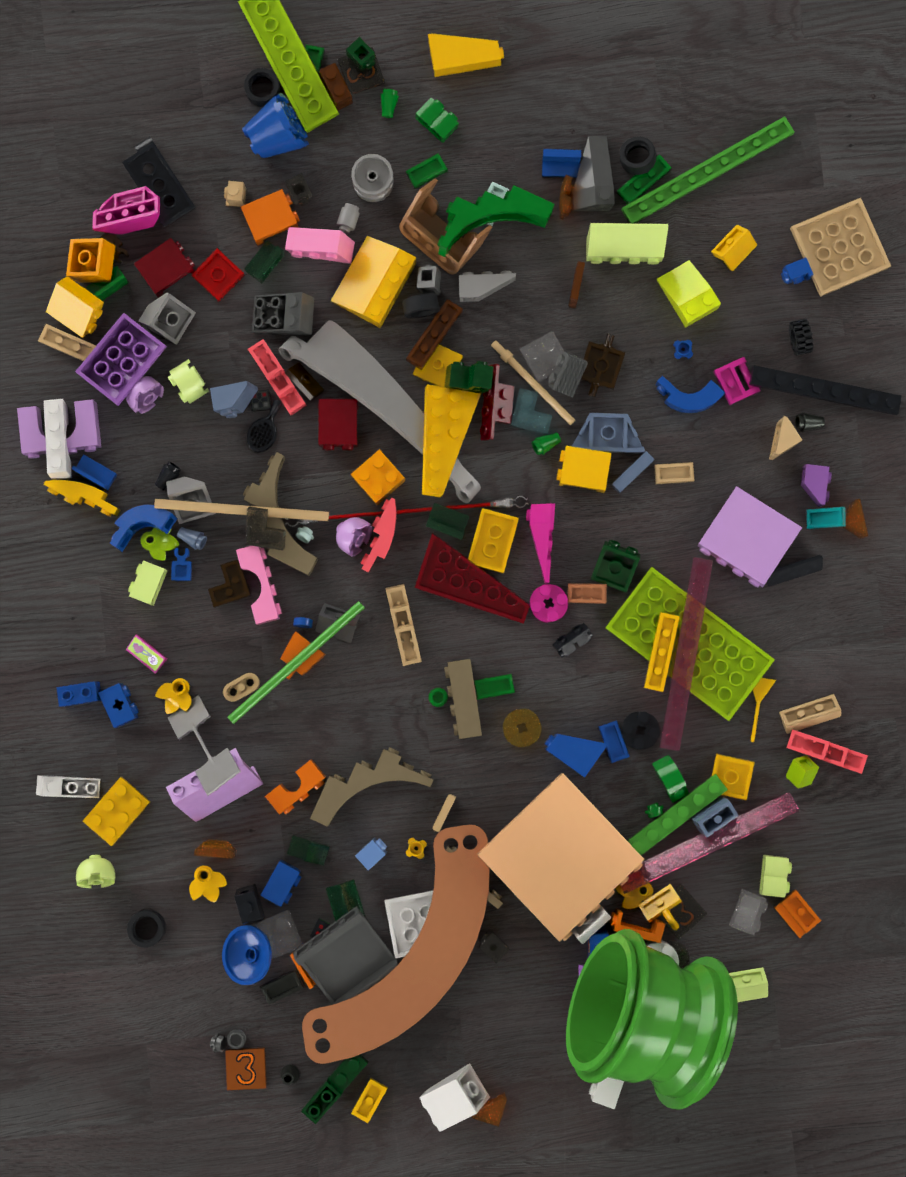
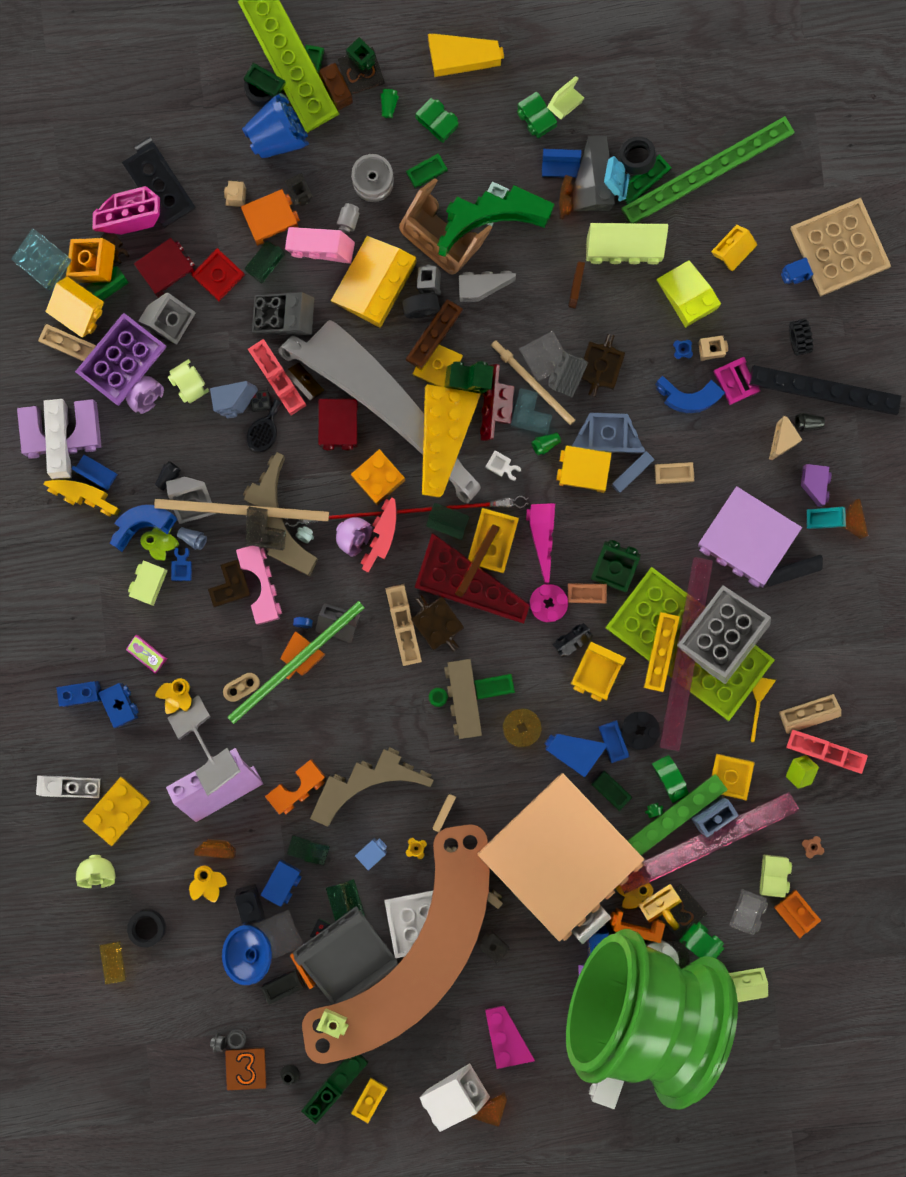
(41, 259): none -> clear light blue plate
(112, 962): none -> clear yellow plate
(264, 80): none -> dark green tile
(328, 1017): none -> yellowish green brick
(437, 623): none -> dark brown plate
(463, 586): none -> reddish brown tile
(499, 464): none -> white plate
(506, 1040): none -> dark pink wing
(537, 115): none -> green brick
(565, 99): none -> yellowish green panel
(597, 671): none -> yellow panel
(611, 790): none -> dark green tile
(616, 178): none -> medium azure plate
(701, 943): none -> green brick
(718, 342): none -> tan brick
(724, 634): none -> light grey slope
(807, 844): none -> nougat plate

